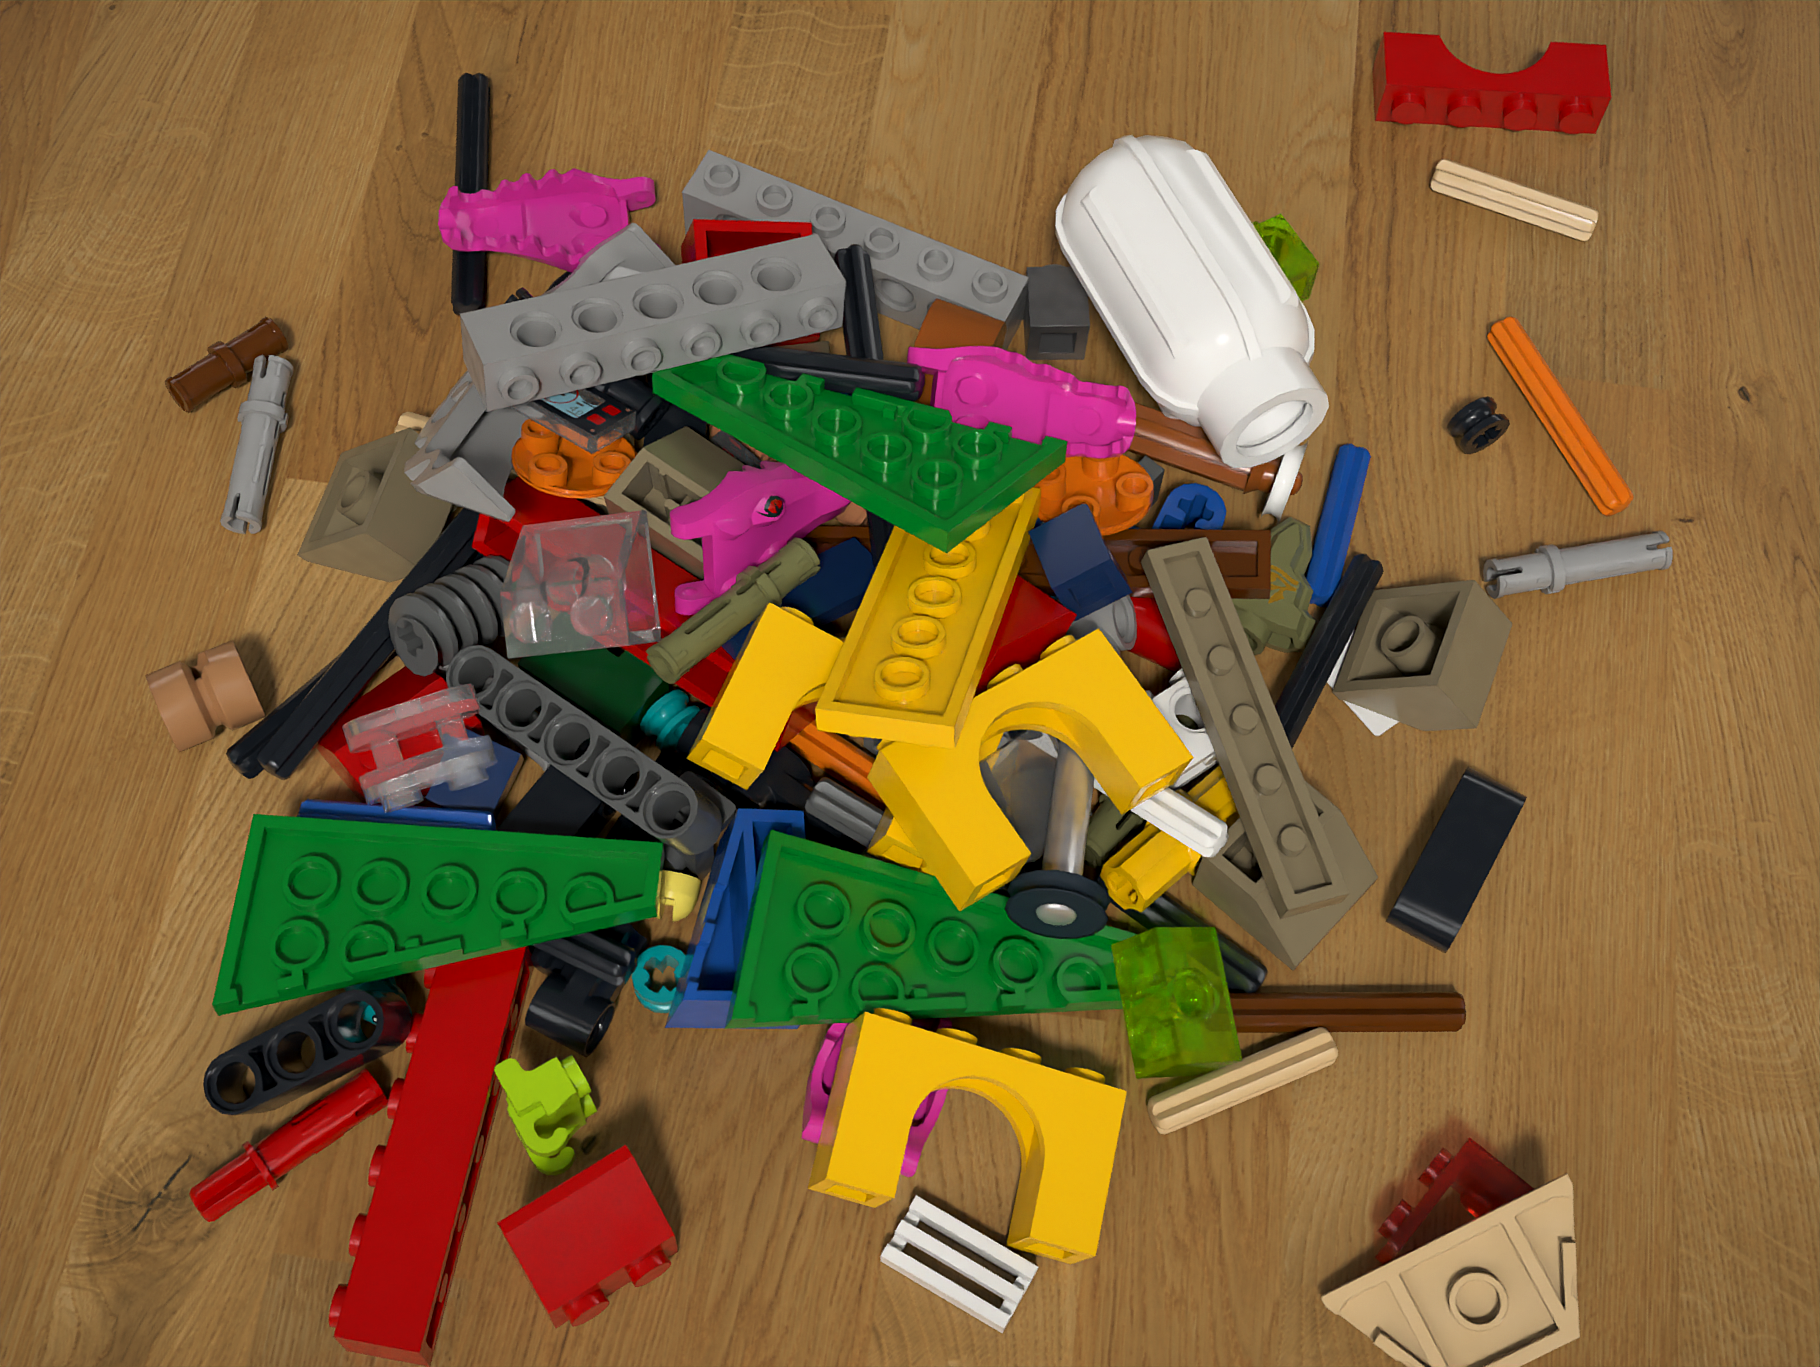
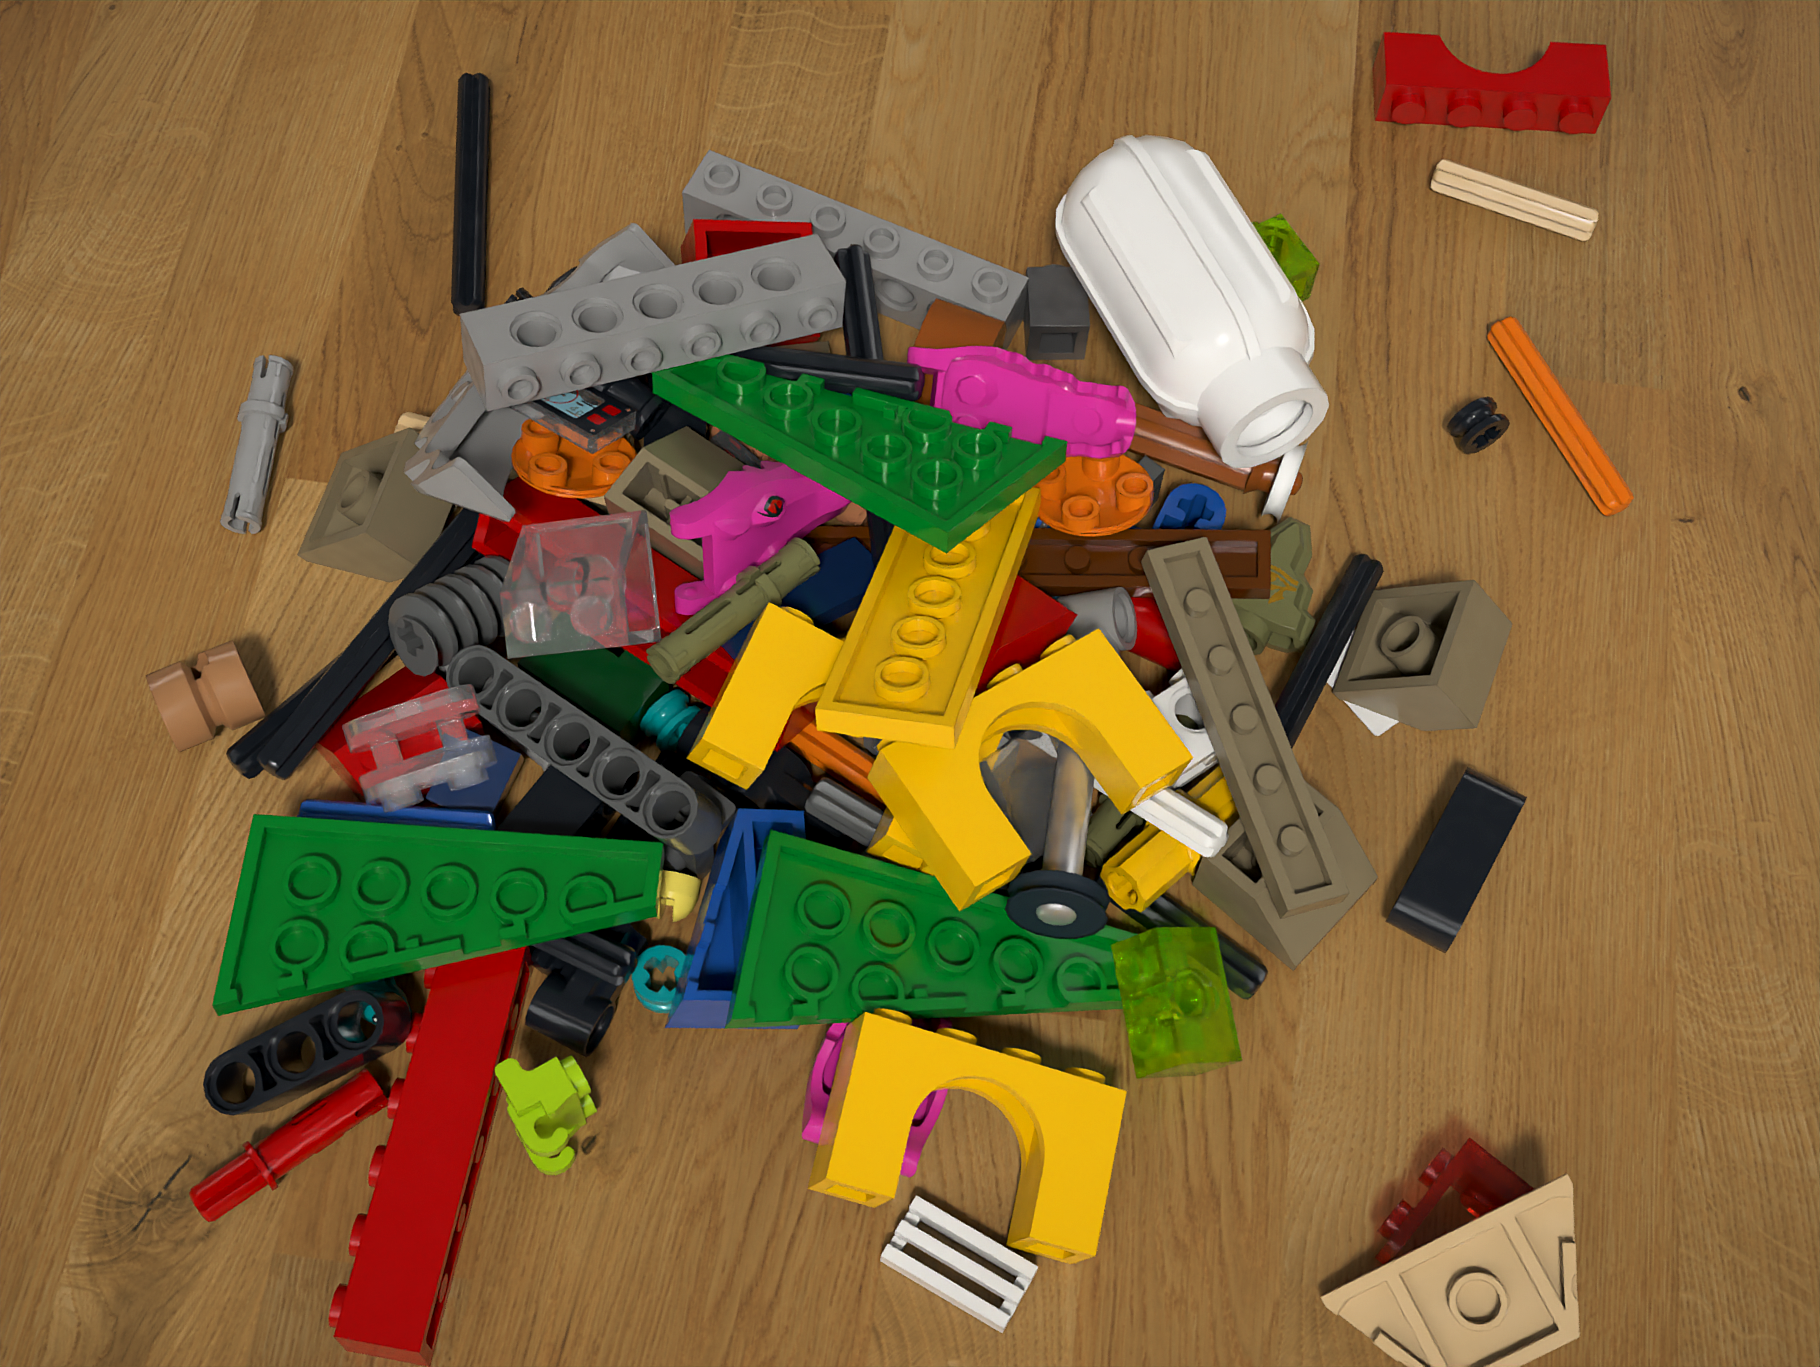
(225, 364): reddish brown pin -> none
(544, 218): dark pink animal -> none
(590, 1238): red slope -> none
(1079, 562): dark blue panel -> none
(1242, 1080): tan axle -> none
(1337, 522): blue axle -> none
(1348, 1012): reddish brown axle -> none
(1554, 568): light grey pin -> none

